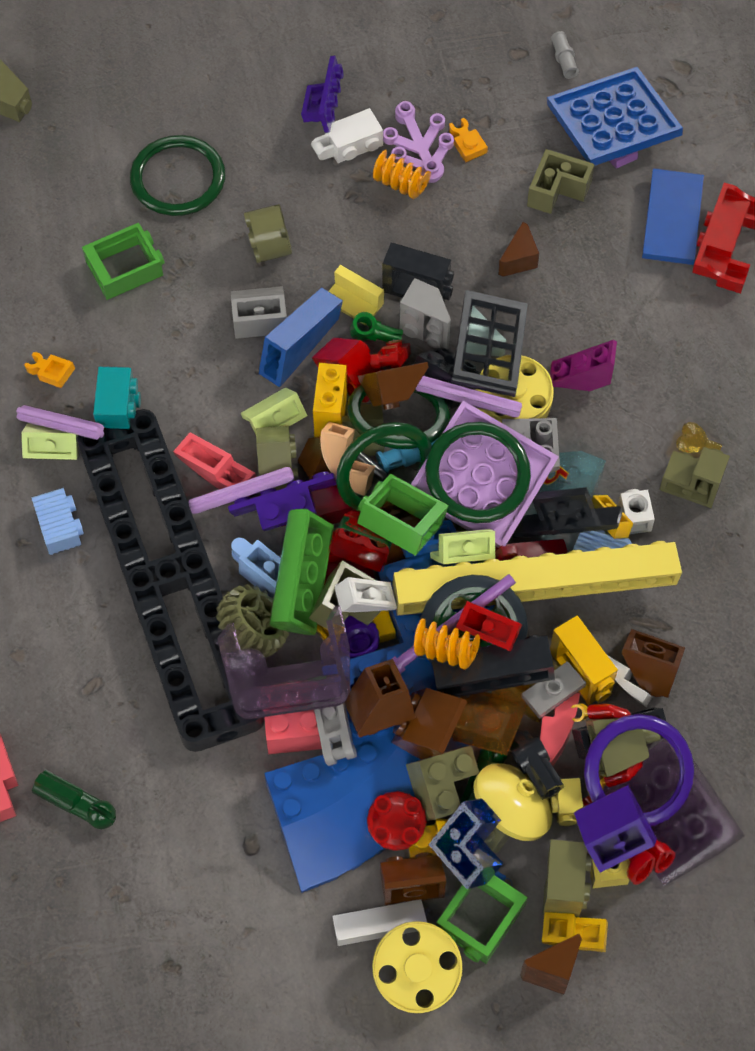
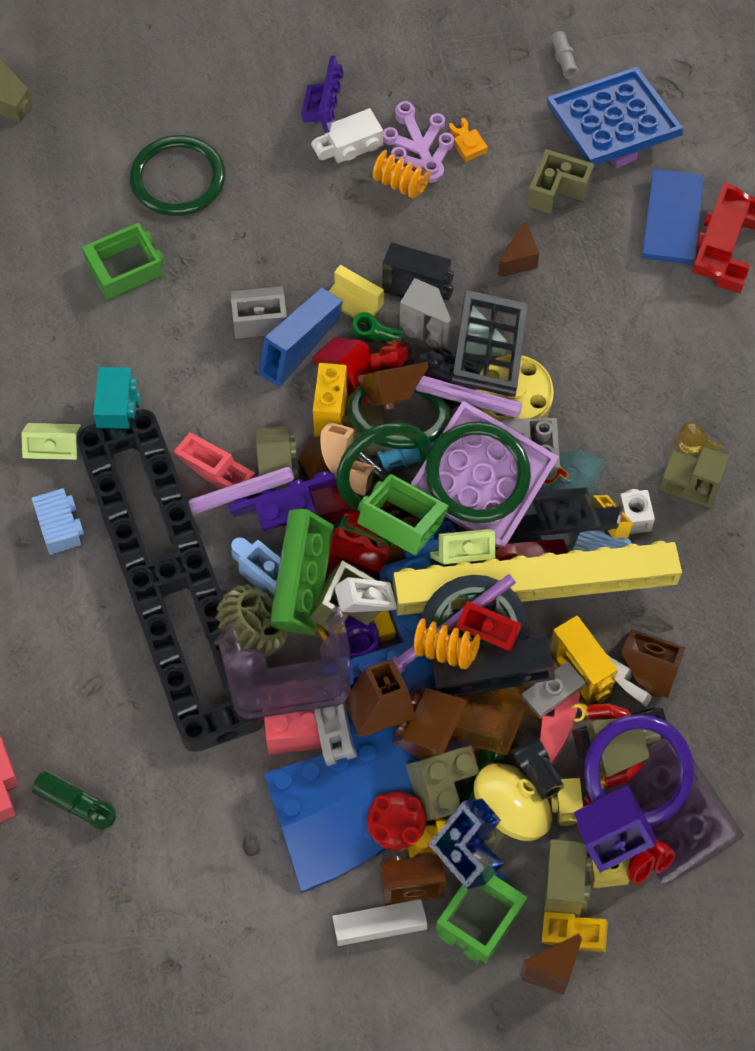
(51, 371): light orange plate -> none
(60, 422): lavender axle -> none
(268, 233): olive brick -> none
(276, 410): yellowish green panel -> none
(417, 967): light yellow piece -> none
(585, 369): magenta slope -> none

